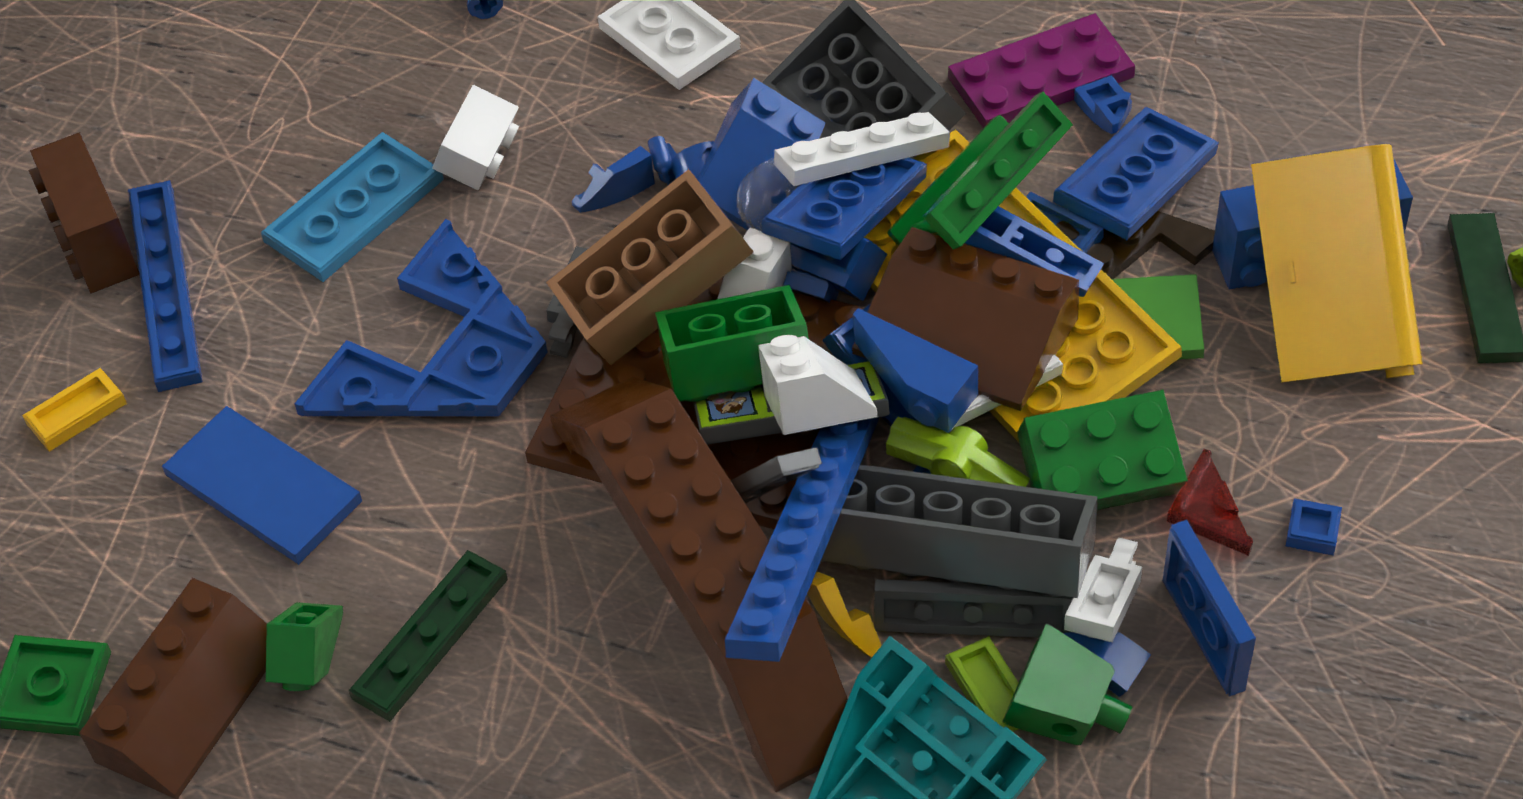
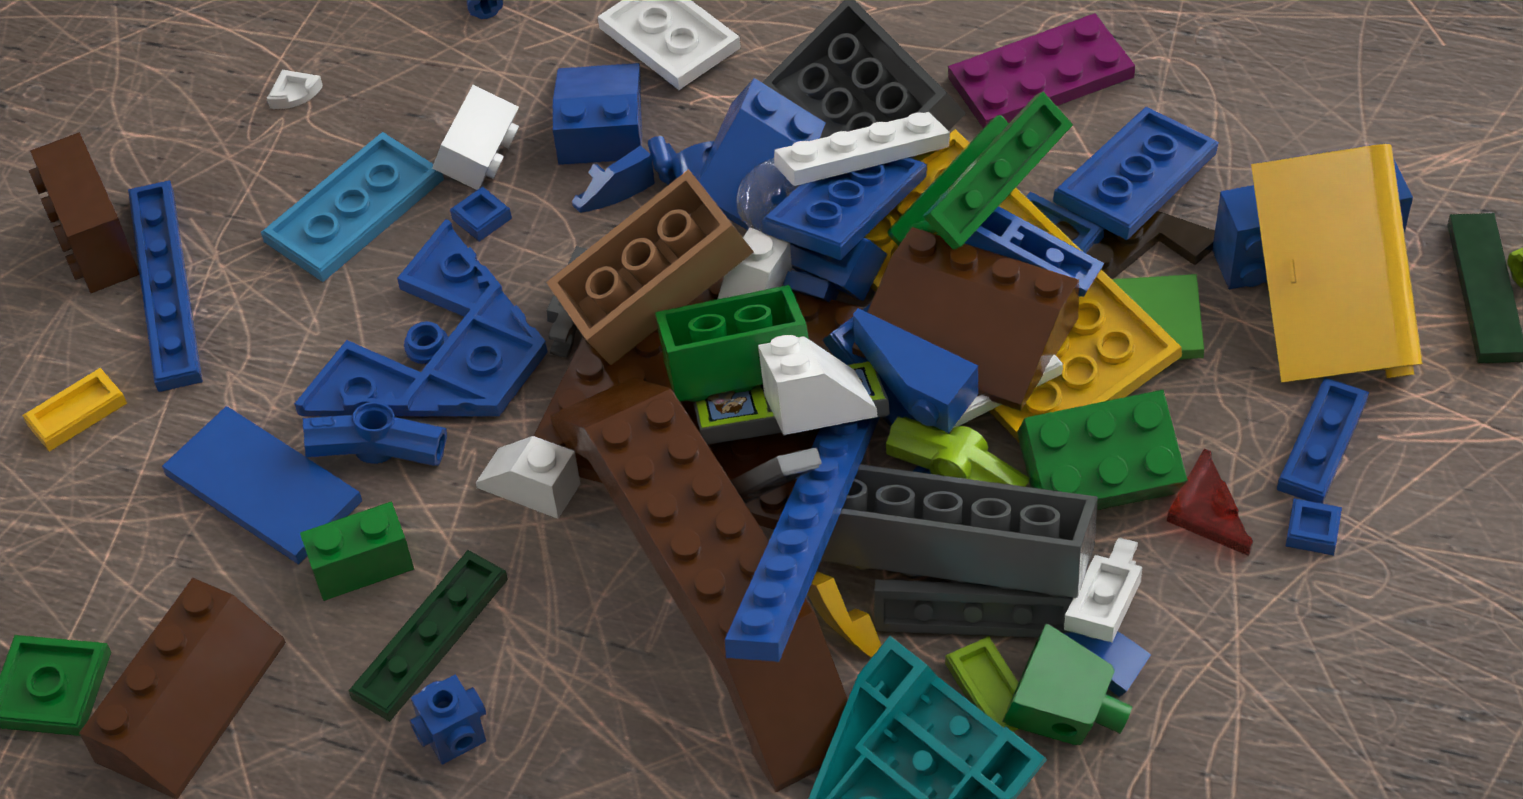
(293, 89): none -> white tile
(302, 644): green slope -> none
(357, 551): none -> green brick
(374, 436): none -> blue piece
(424, 341): none -> blue plate
(448, 718): none -> blue brick
(480, 214): none -> blue tile
(533, 475): none -> white slope
(597, 113): none -> blue slope
(1104, 103): blue slope -> none
(1208, 608): blue tile -> none
(1322, 441): none -> blue tile

